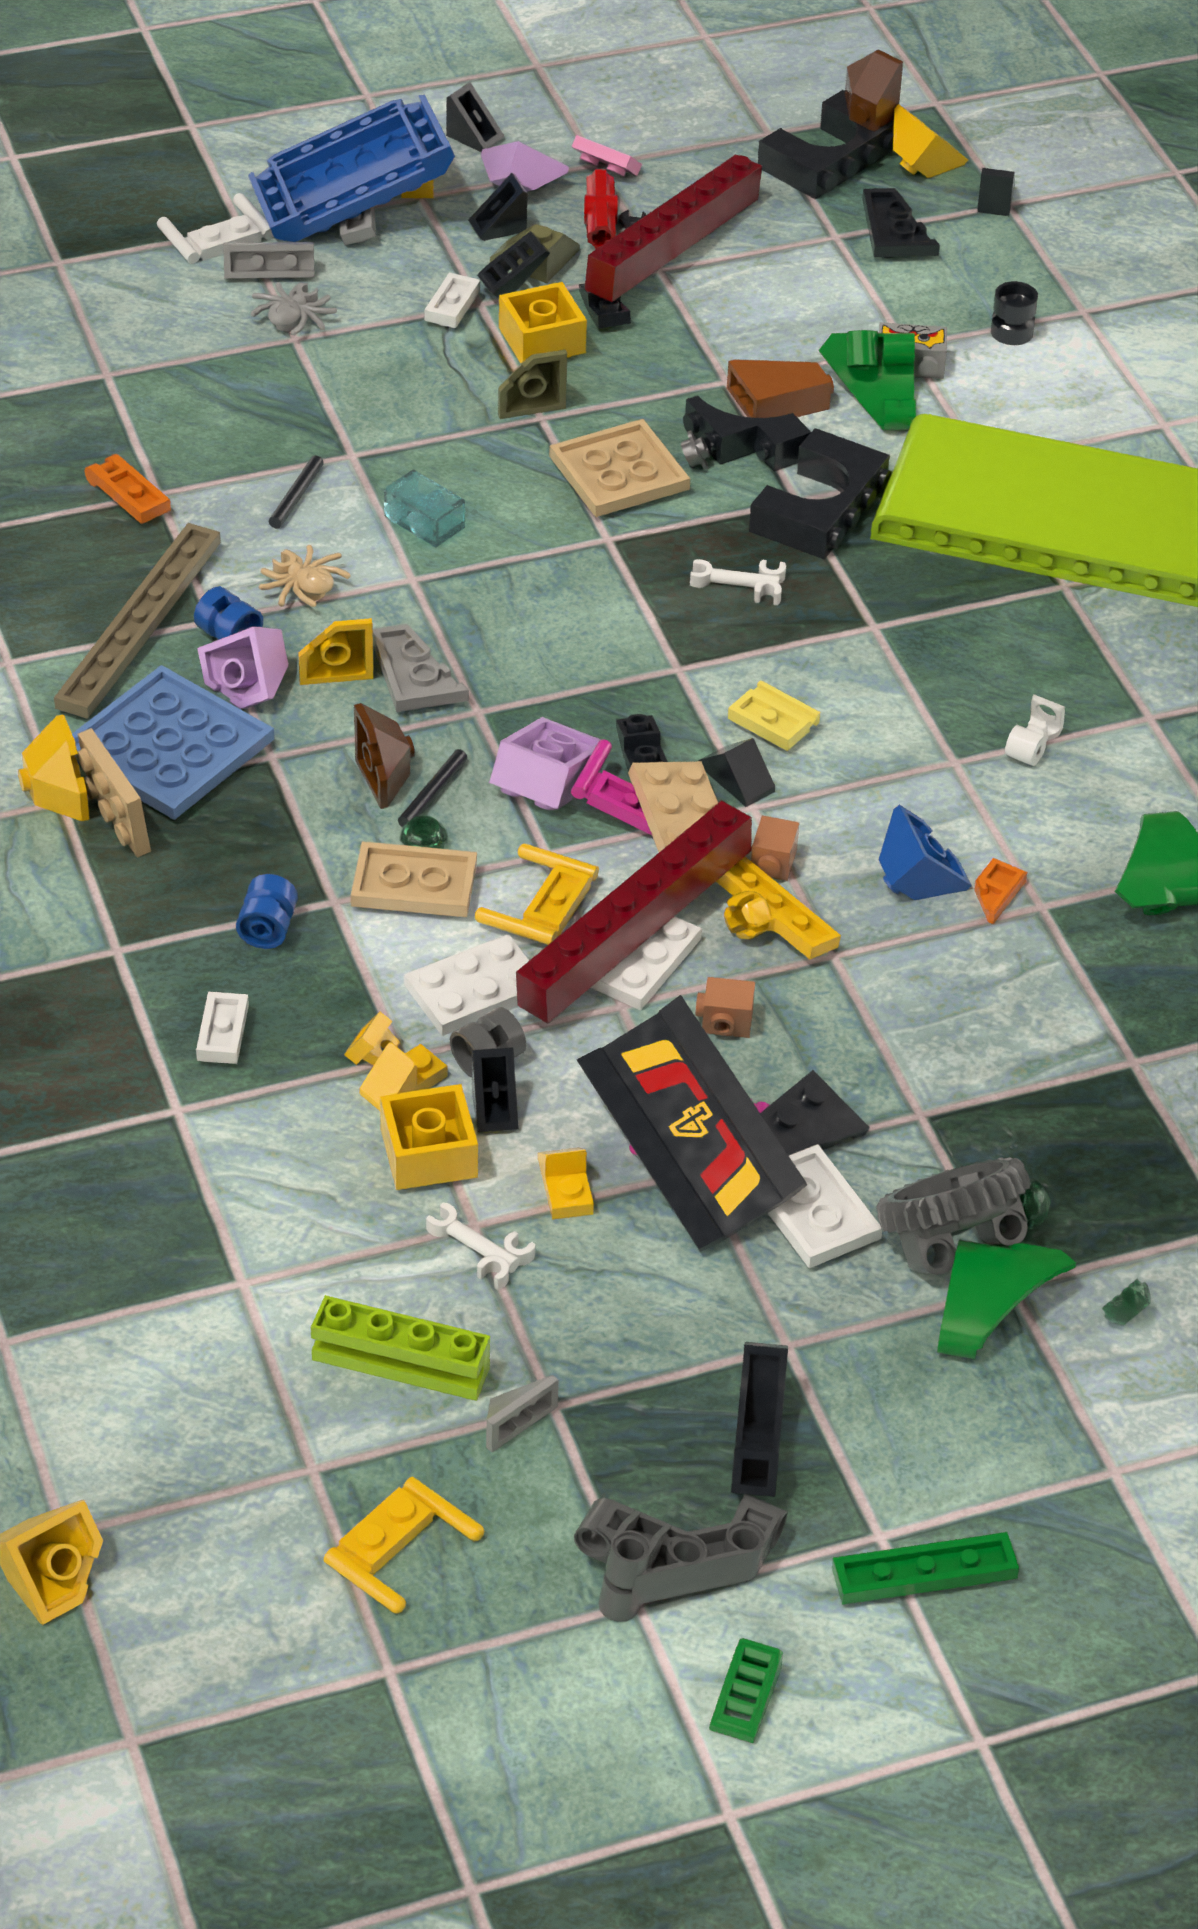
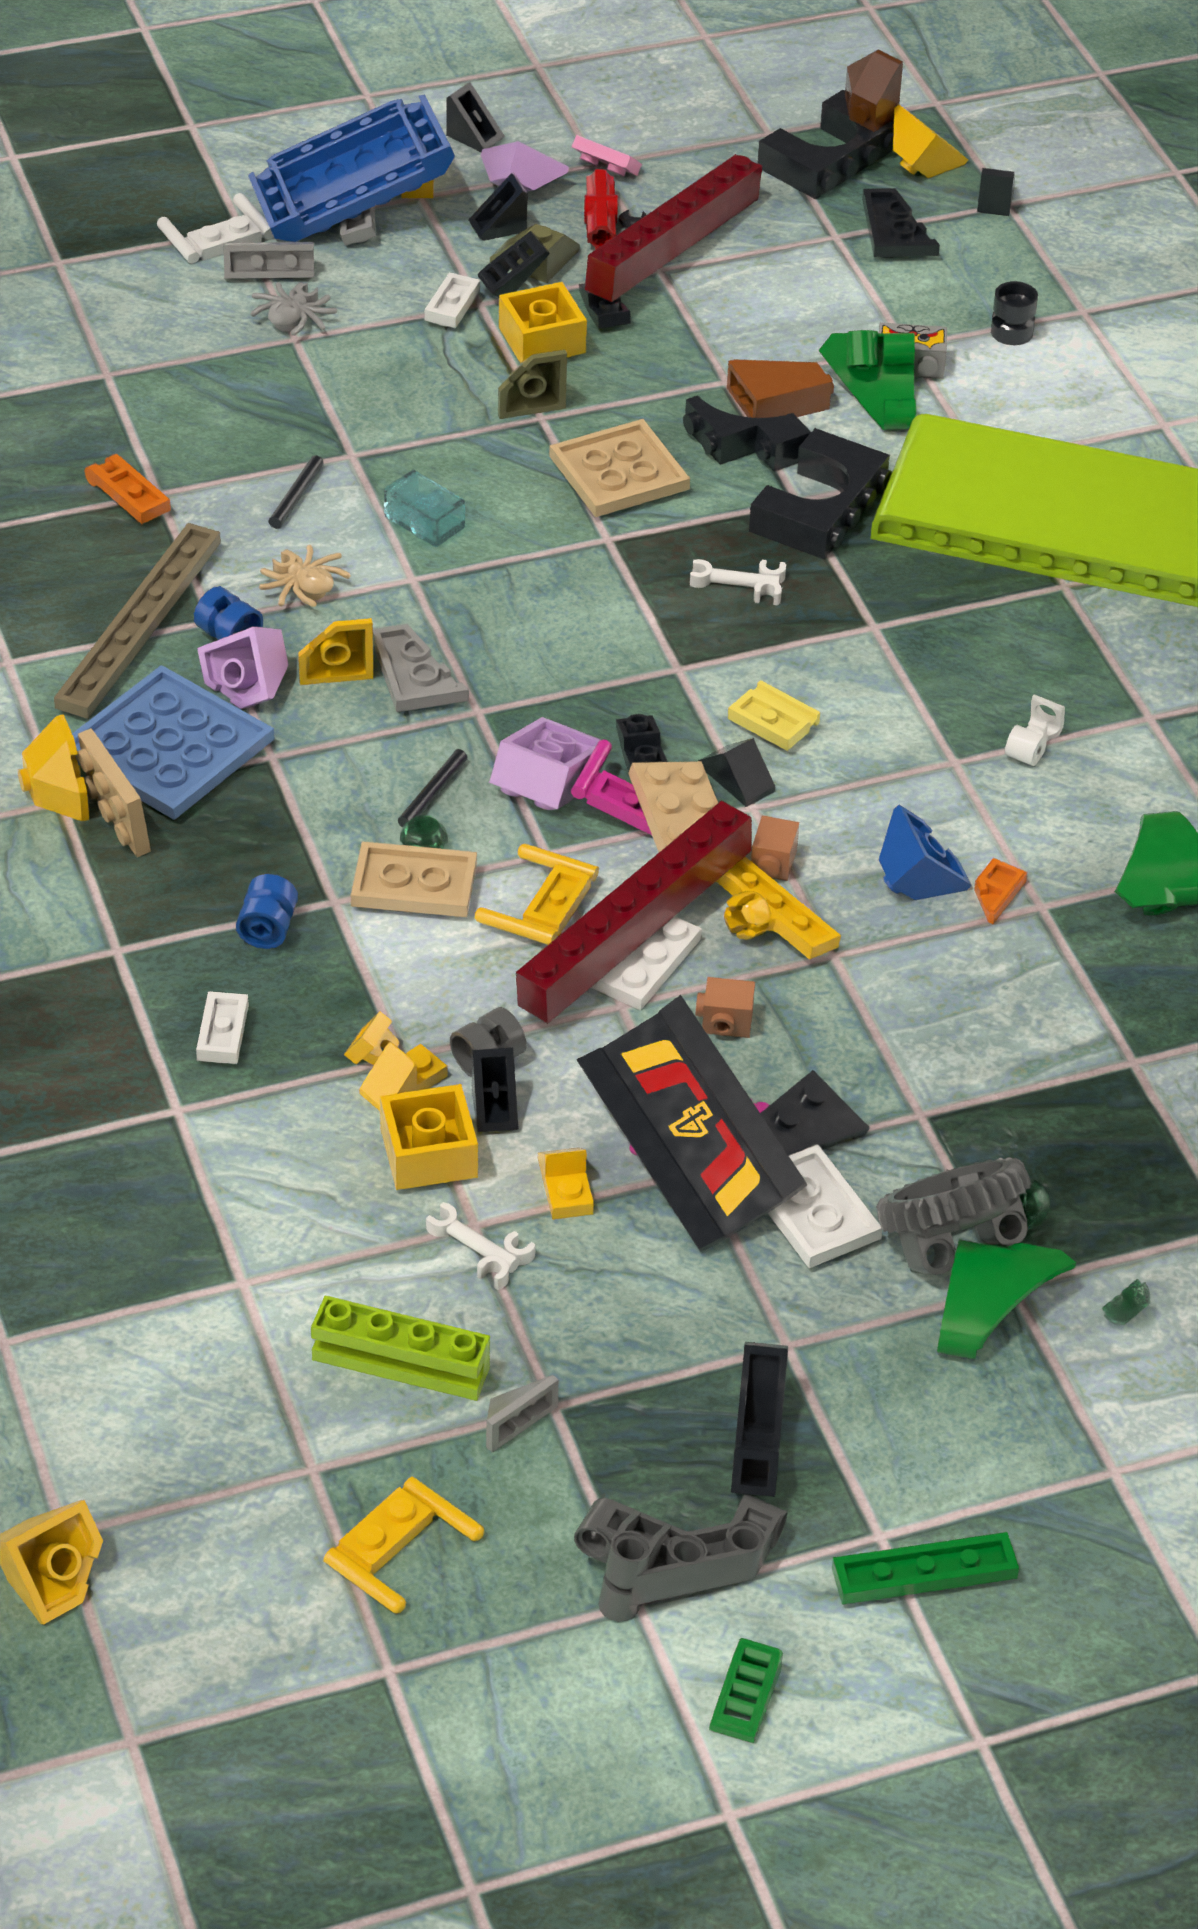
(381, 753): reddish brown slope -> none
(468, 984): white plate -> none
(695, 451): flat silver plate -> none

